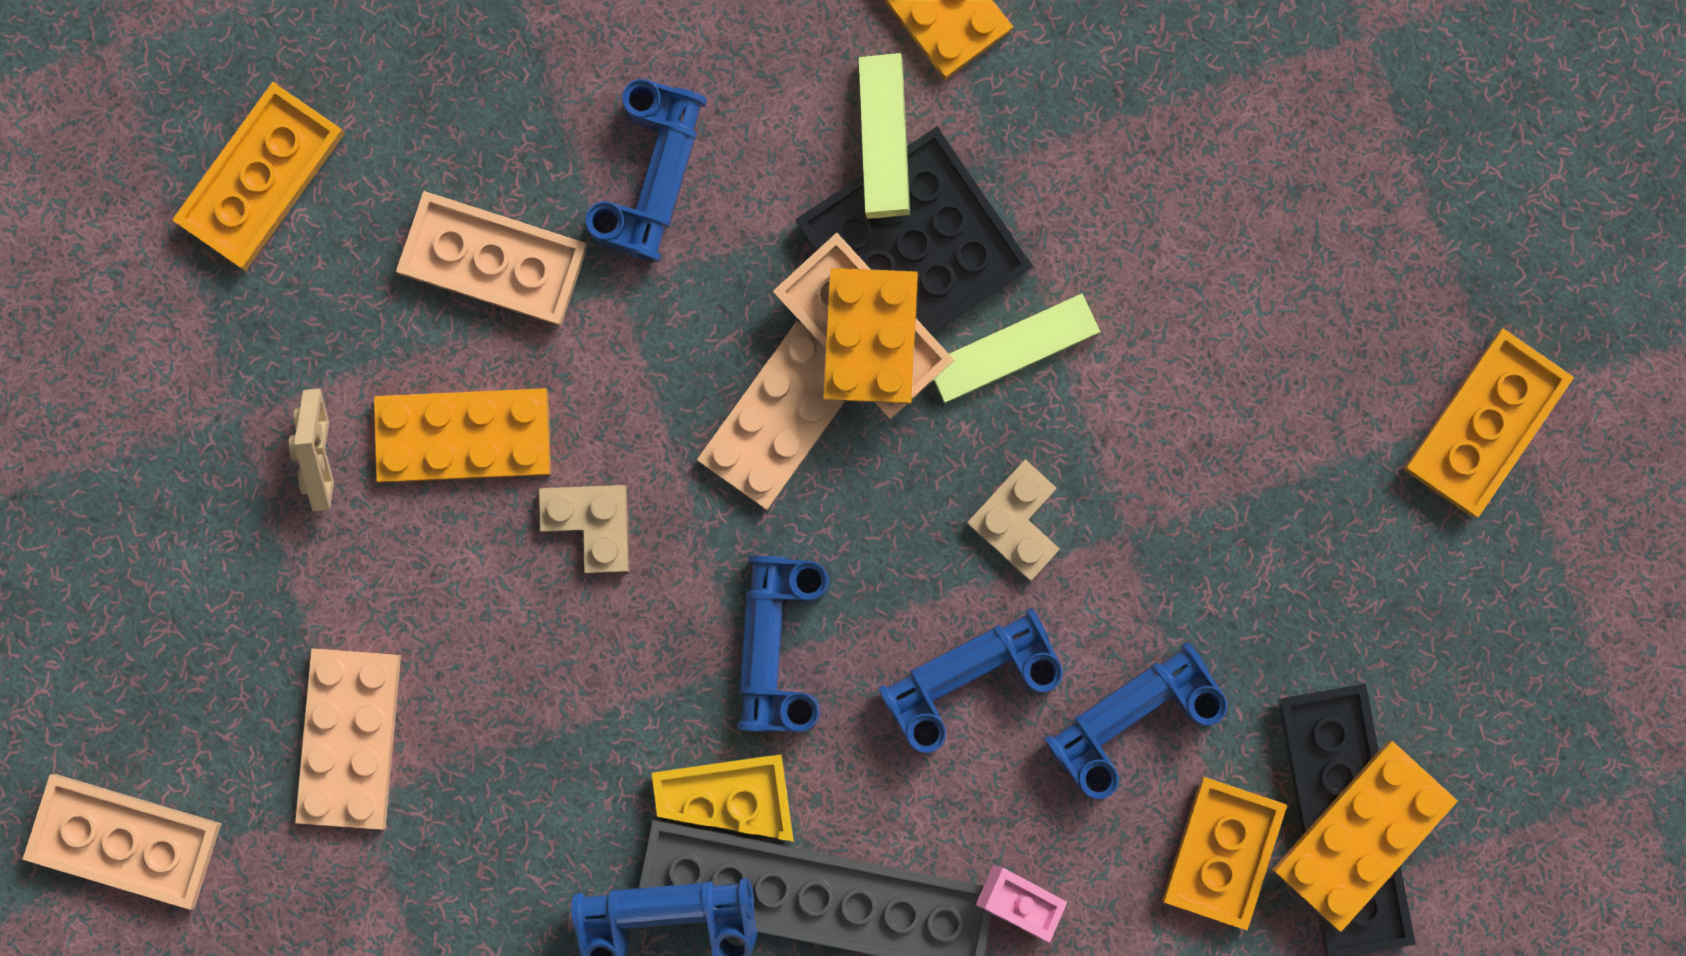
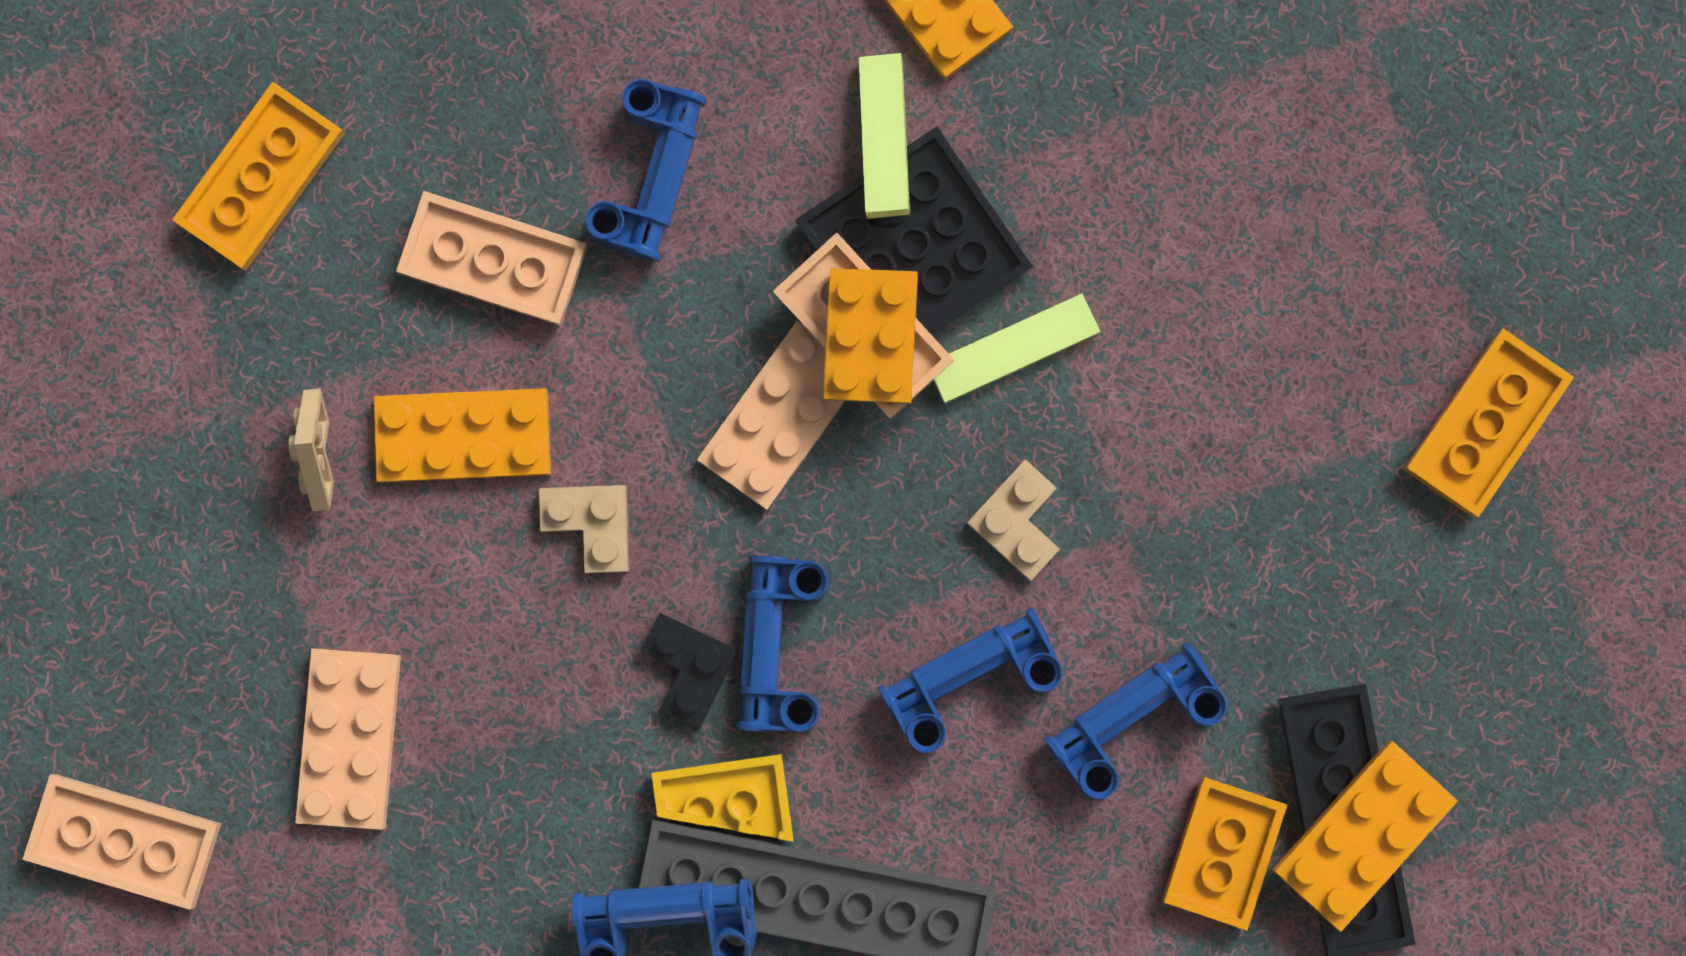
(701, 664): none -> black plate
(1021, 903): bright pink plate -> none

